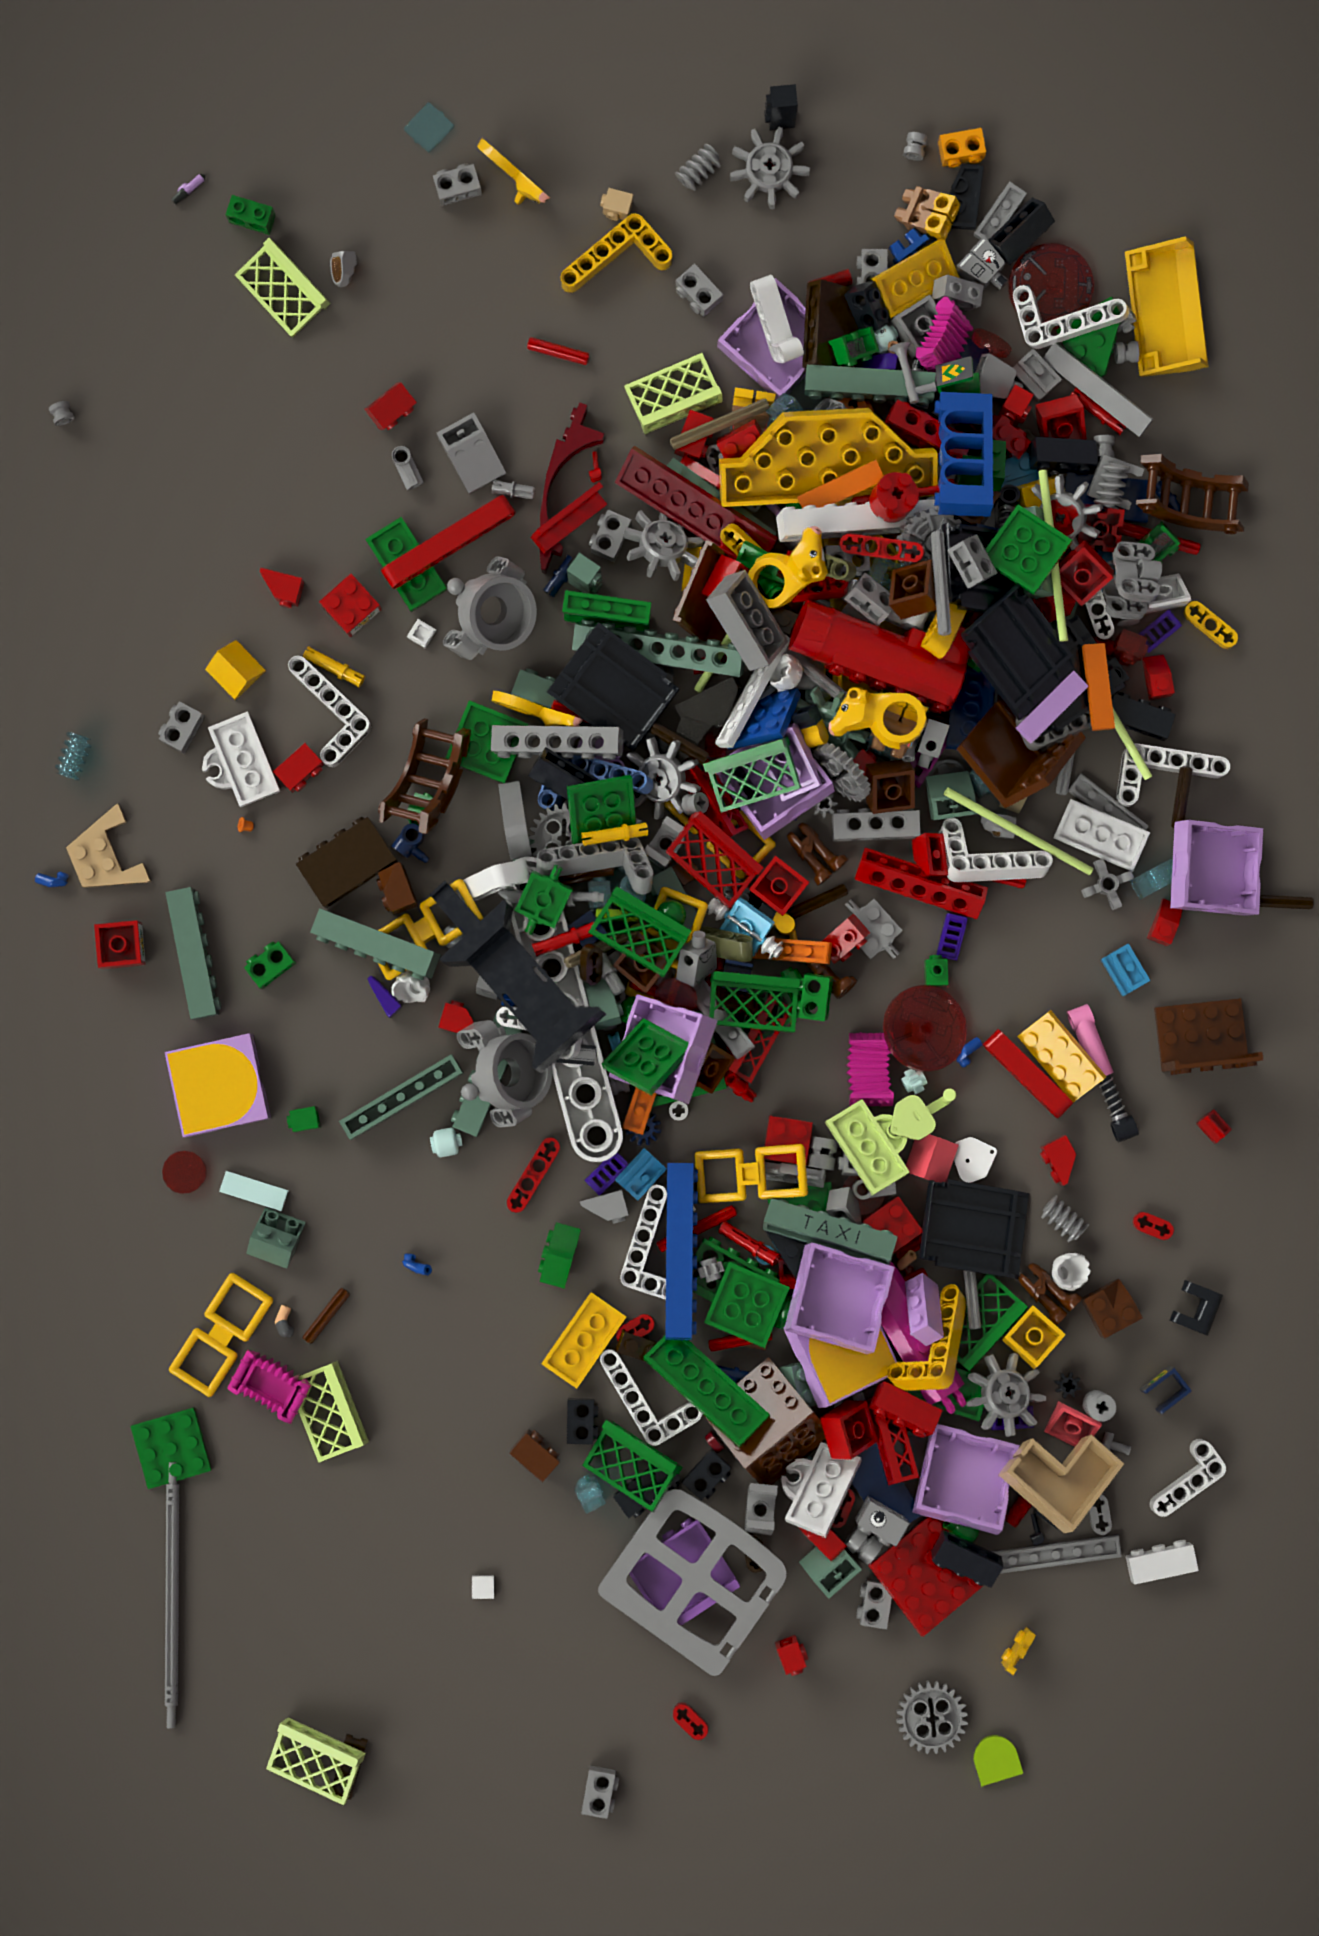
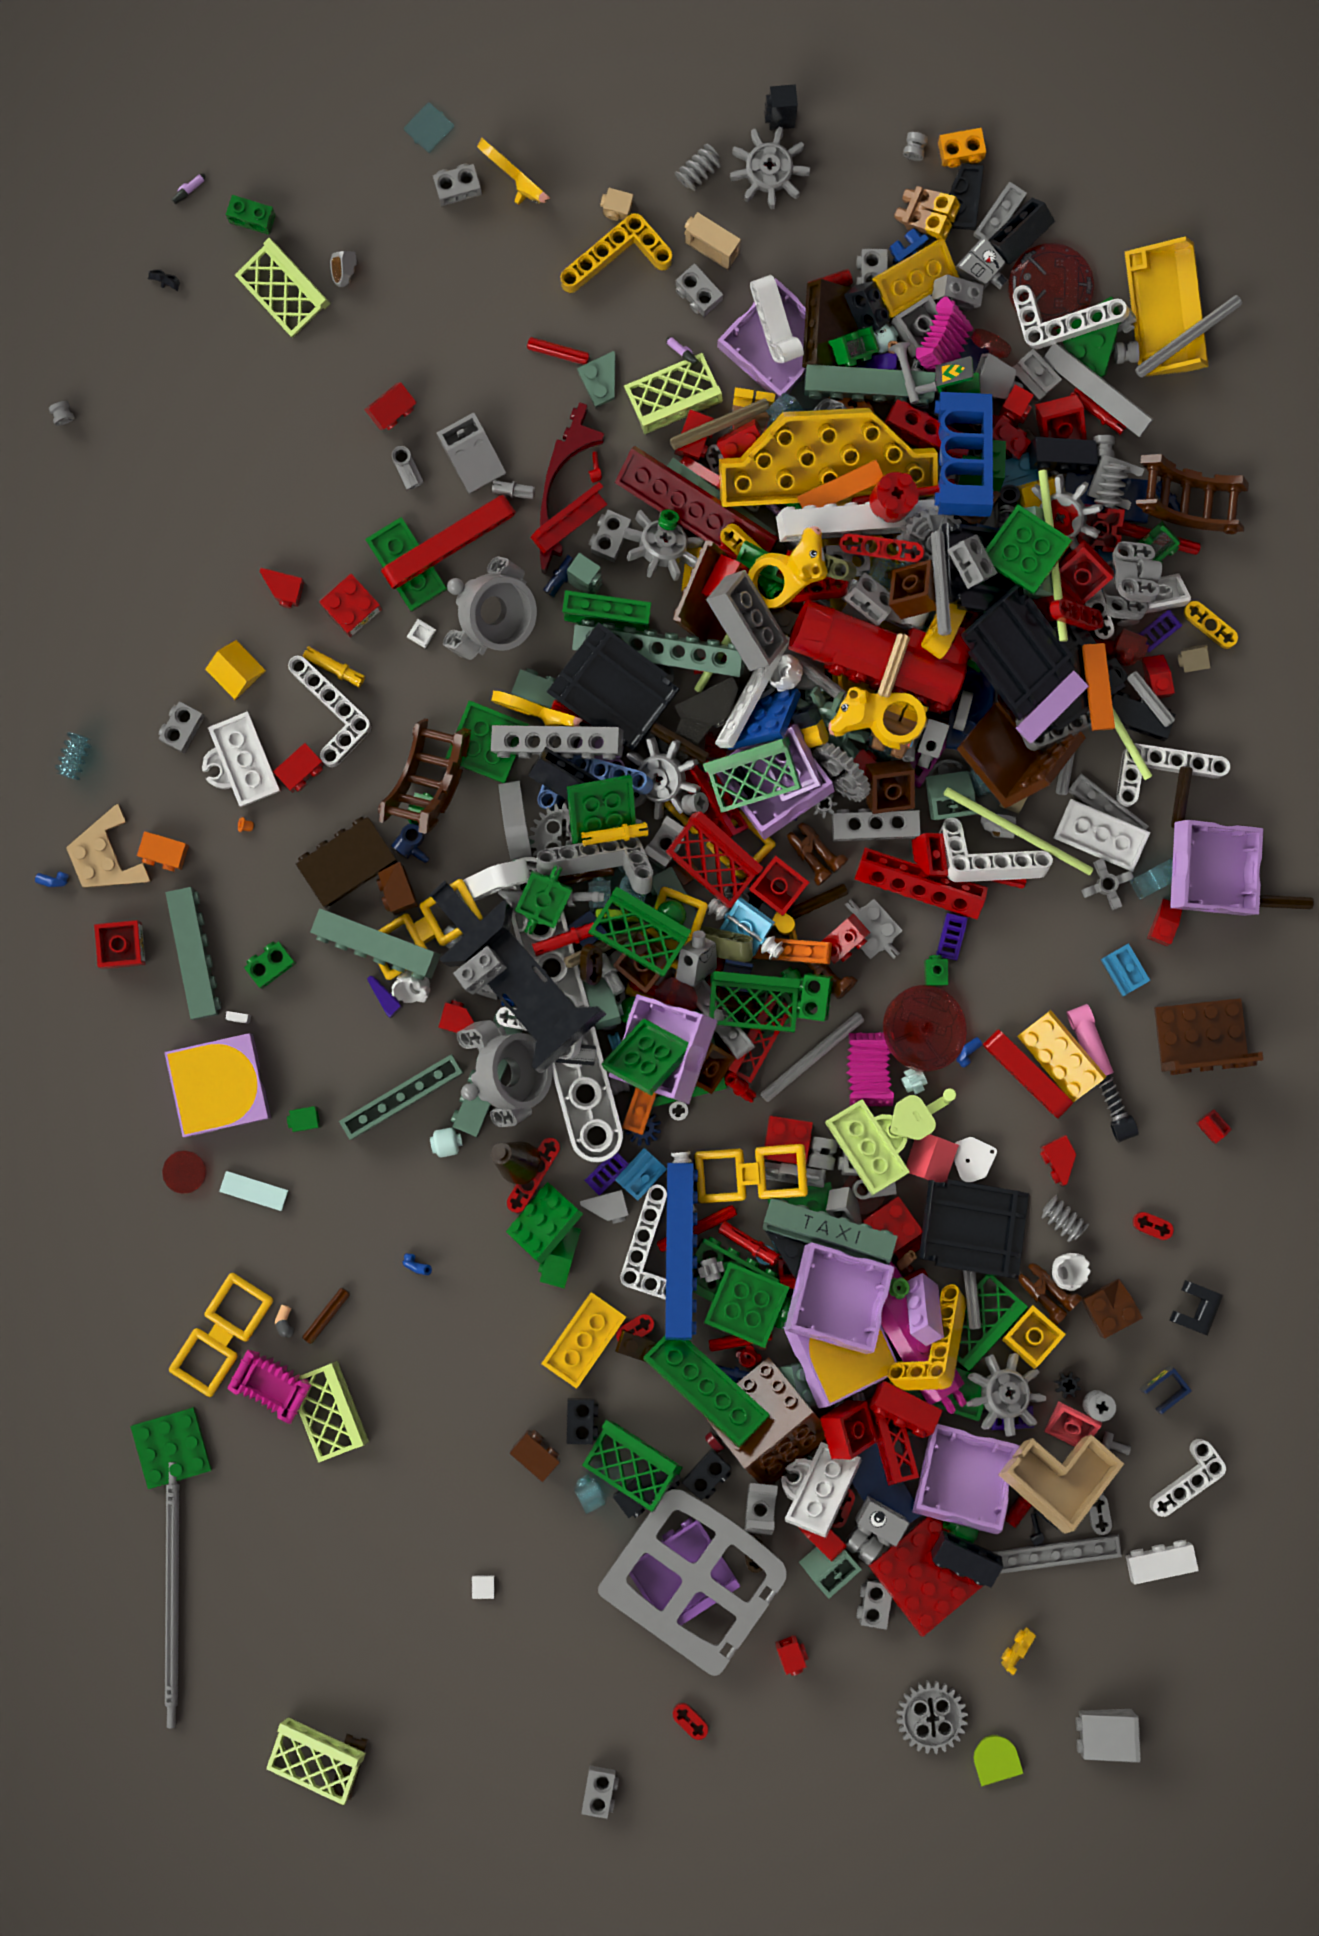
(162, 851): none -> orange brick
(167, 279): none -> black piece
(238, 1017): none -> white tile
(275, 1238): sand green slope -> none
(479, 970): none -> light grey brick
(516, 1161): none -> dark brown cone
(544, 1223): none -> green plate
(599, 379): none -> sand green wing
(642, 1404): white beam -> none
(668, 519): none -> green bush
(682, 1157): none -> white bush
(685, 352): none -> piece
(712, 240): none -> tan window
(747, 1361): none -> red plate
(812, 1057): none -> light grey axle
(893, 665): none -> tan axle
(904, 1288): none -> bright green plate
(963, 710): none -> light grey beam
(1076, 614): none -> red beam
(1108, 1735): none -> light grey slope
(1151, 699): none -> light grey axle
(1188, 336): none -> light grey axle
(1195, 658): none -> dark tan brick

